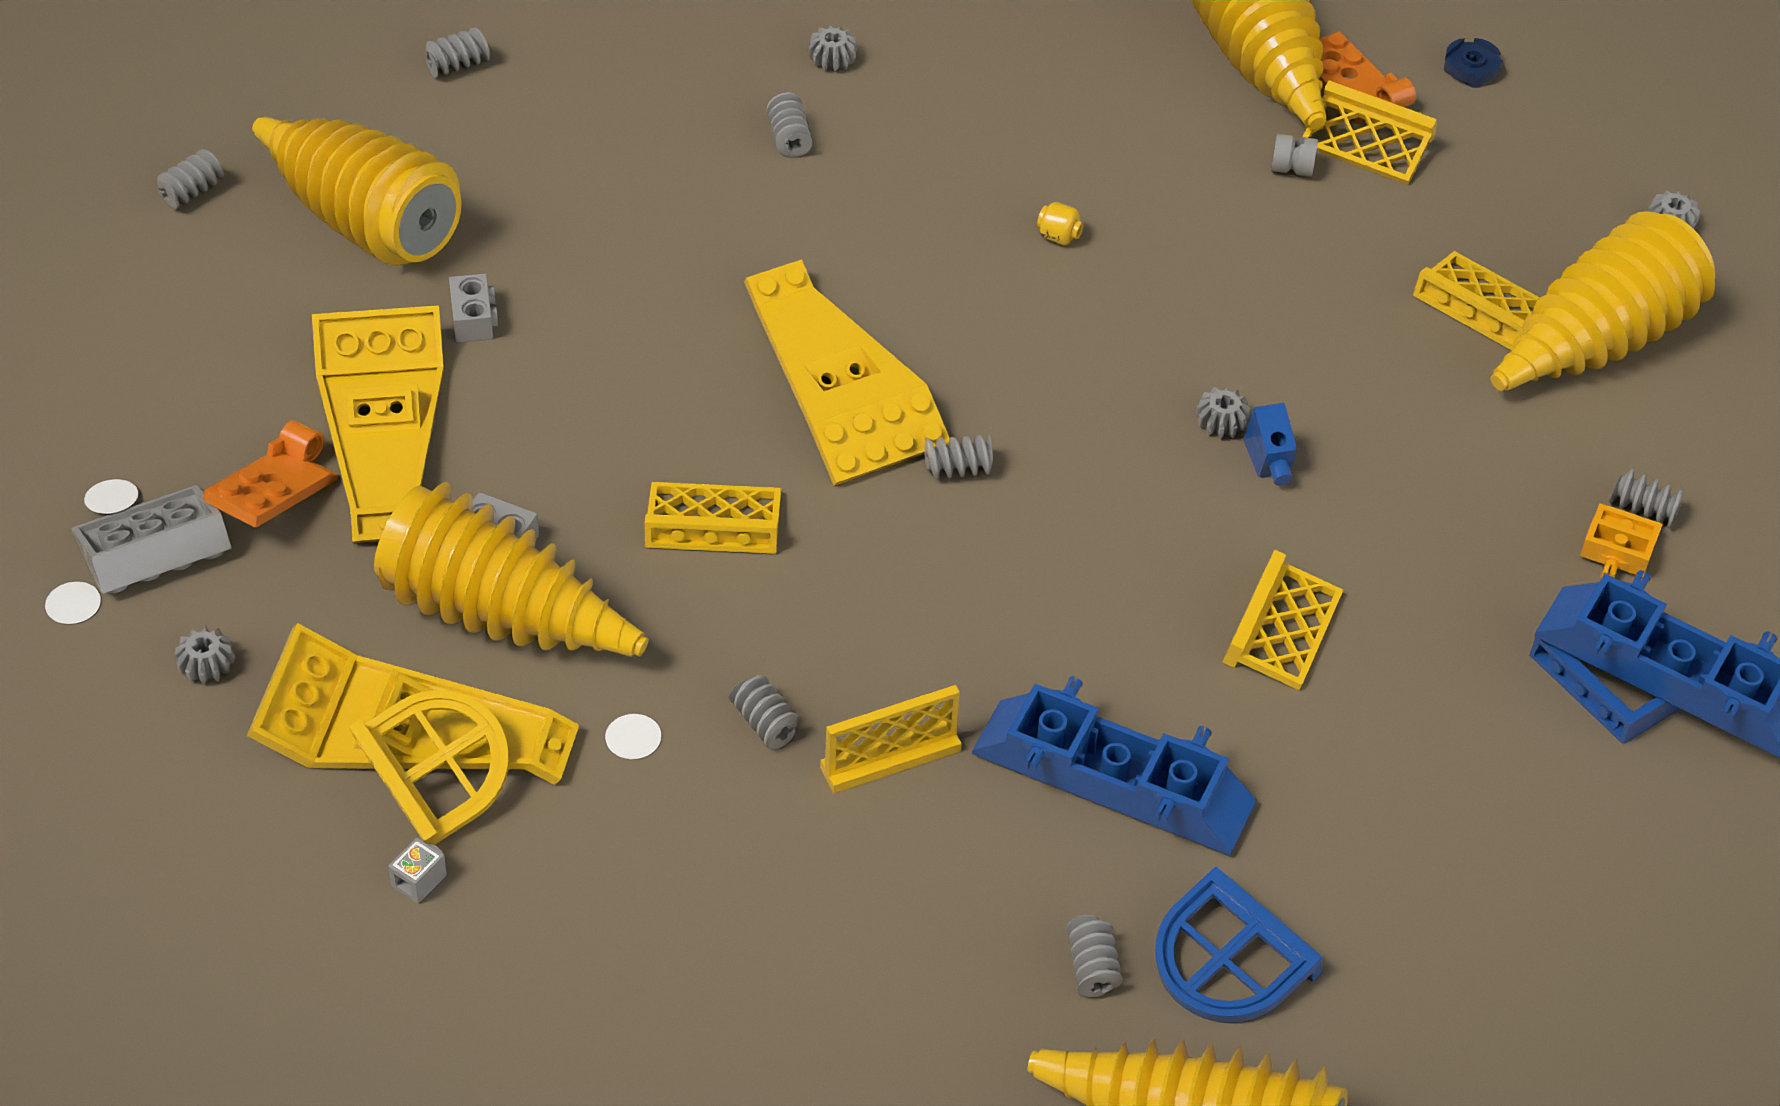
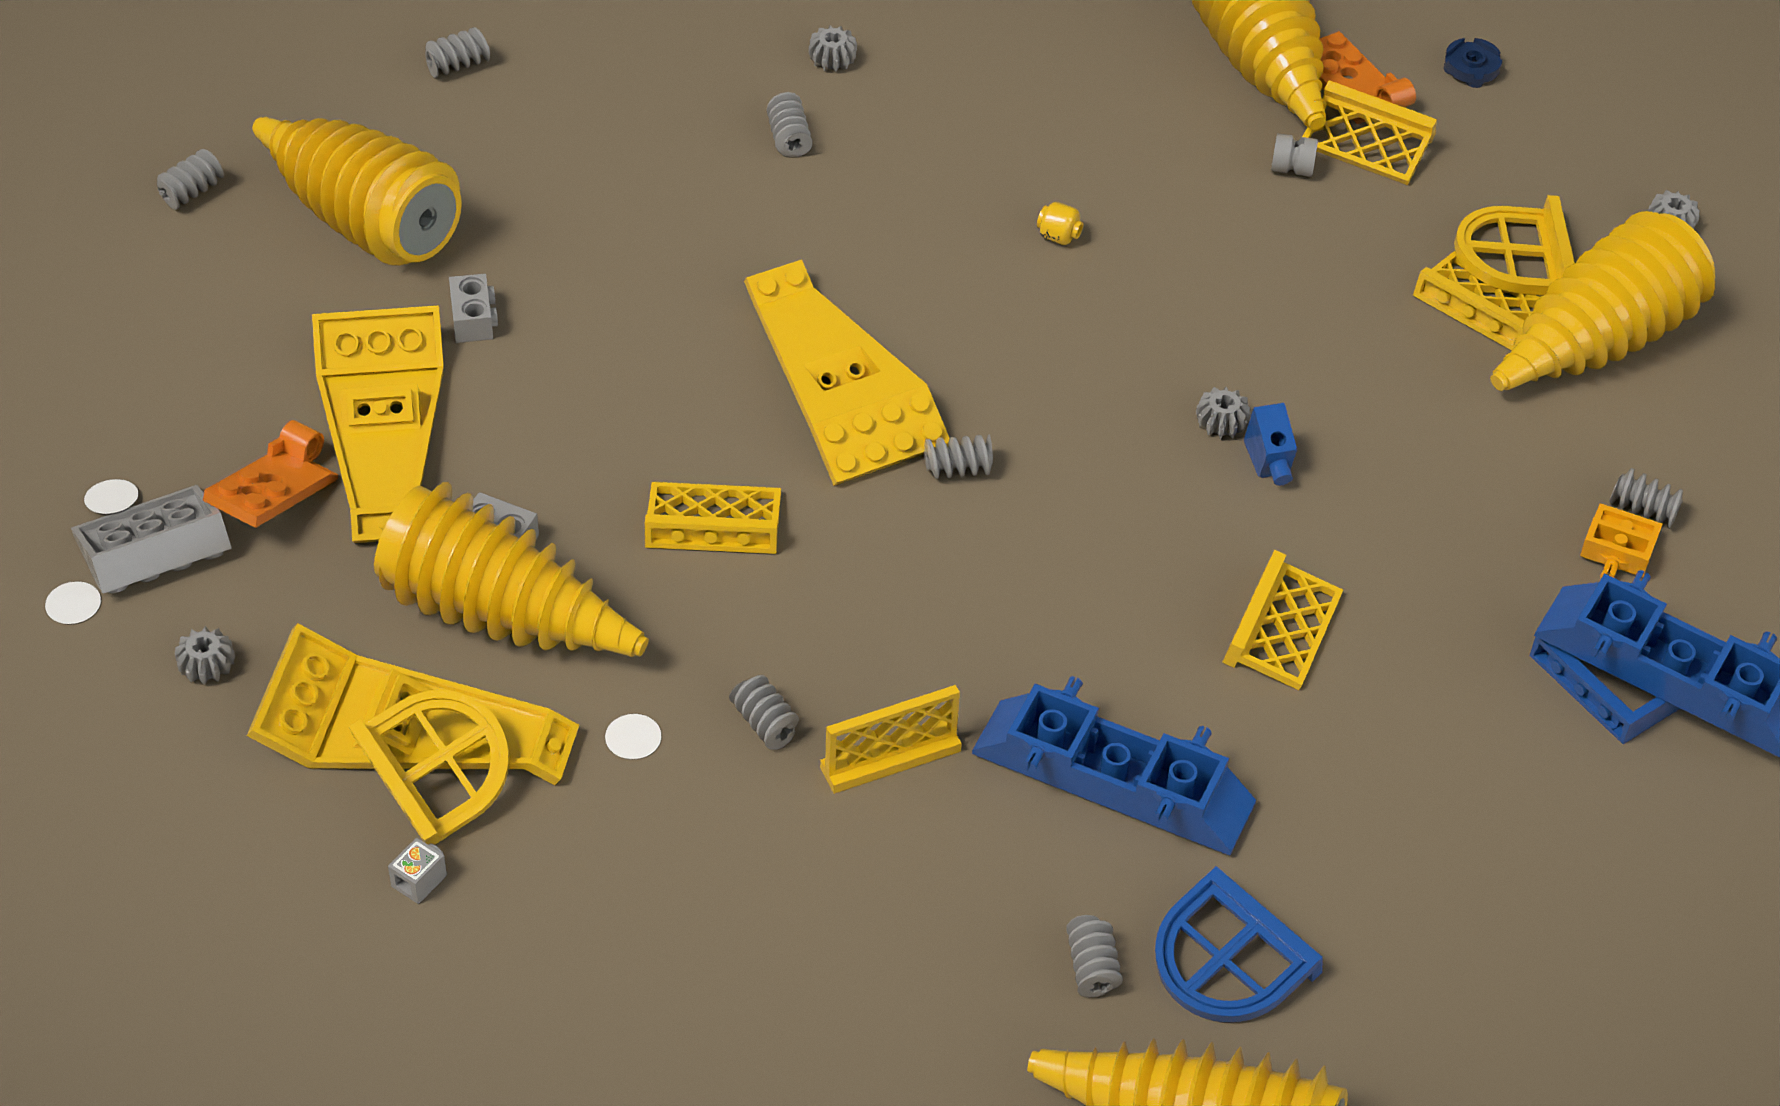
(1552, 235): none -> yellow window

